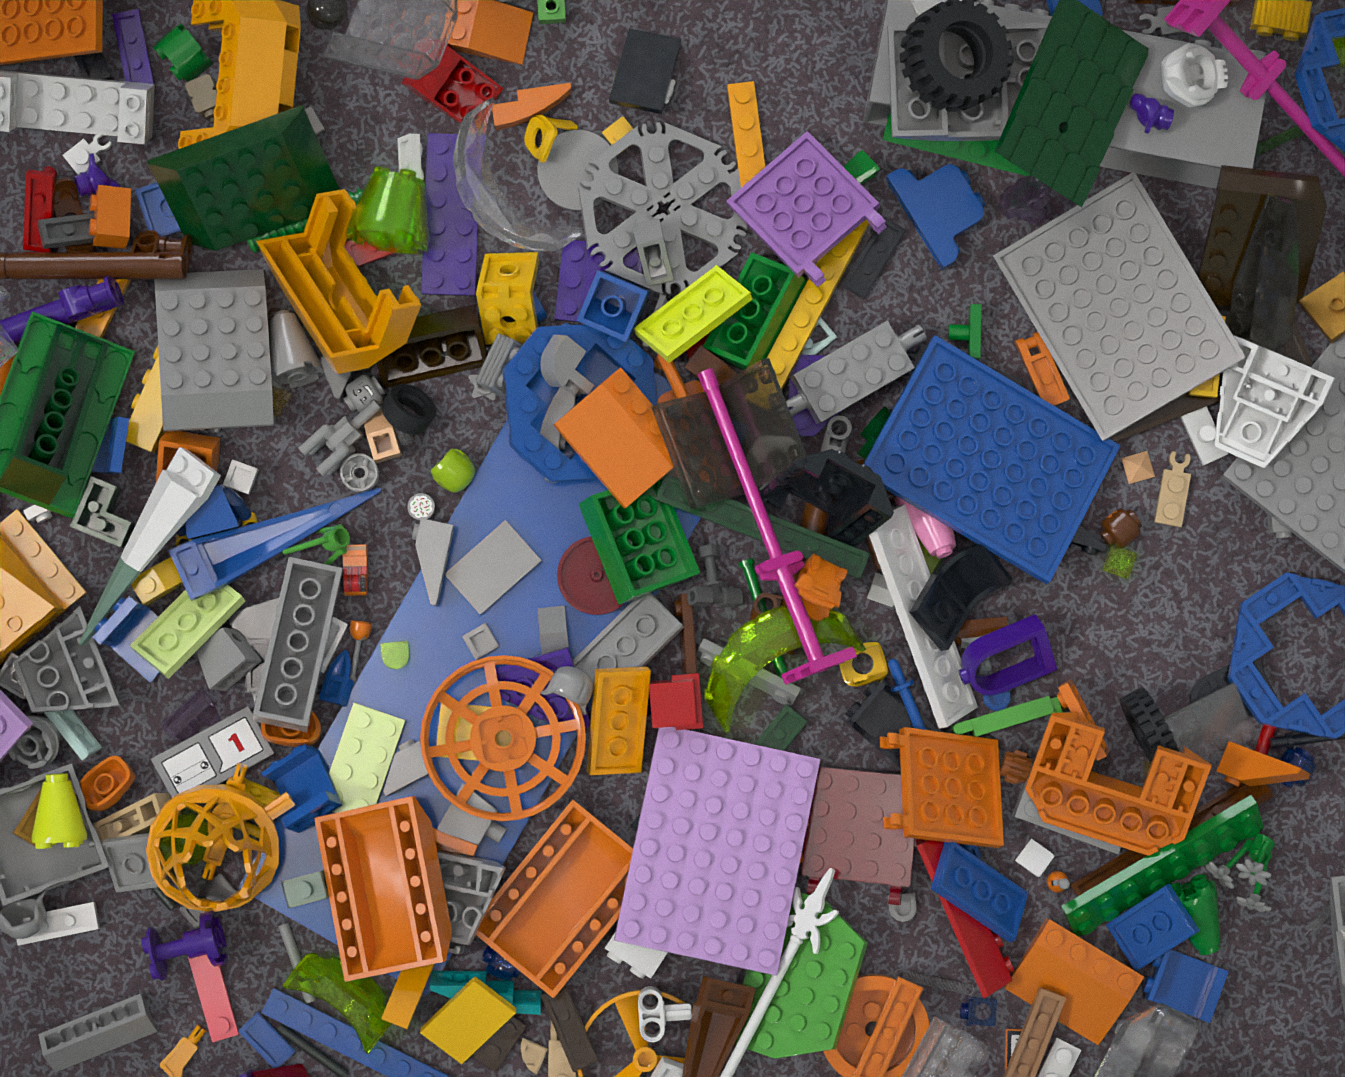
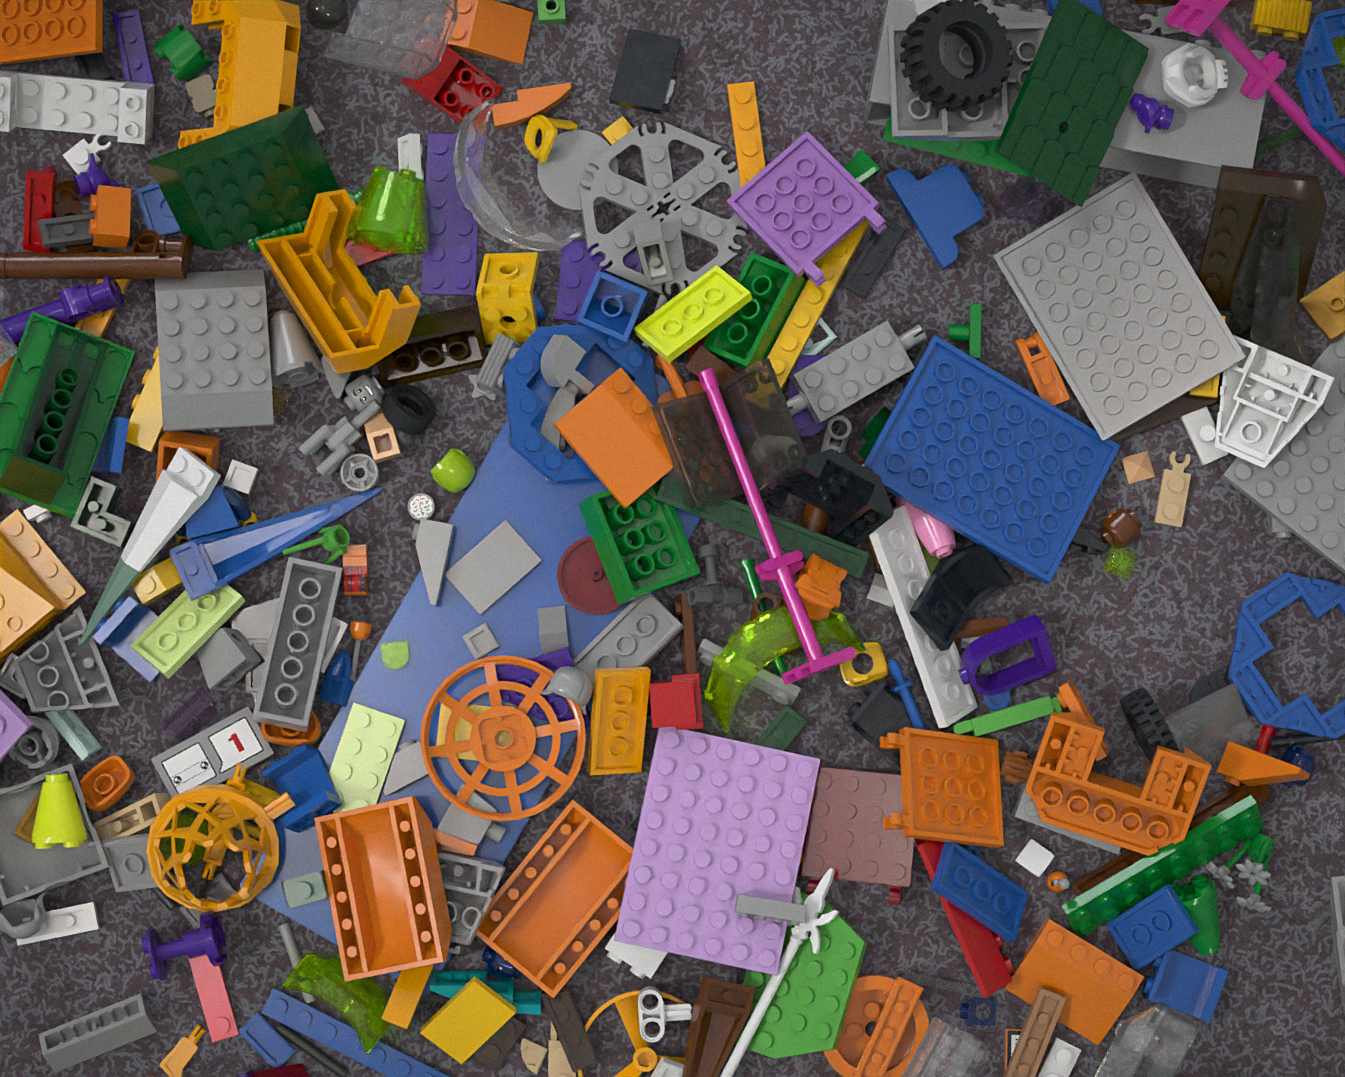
(768, 908): none -> light grey piece
(906, 910): light grey tile -> none

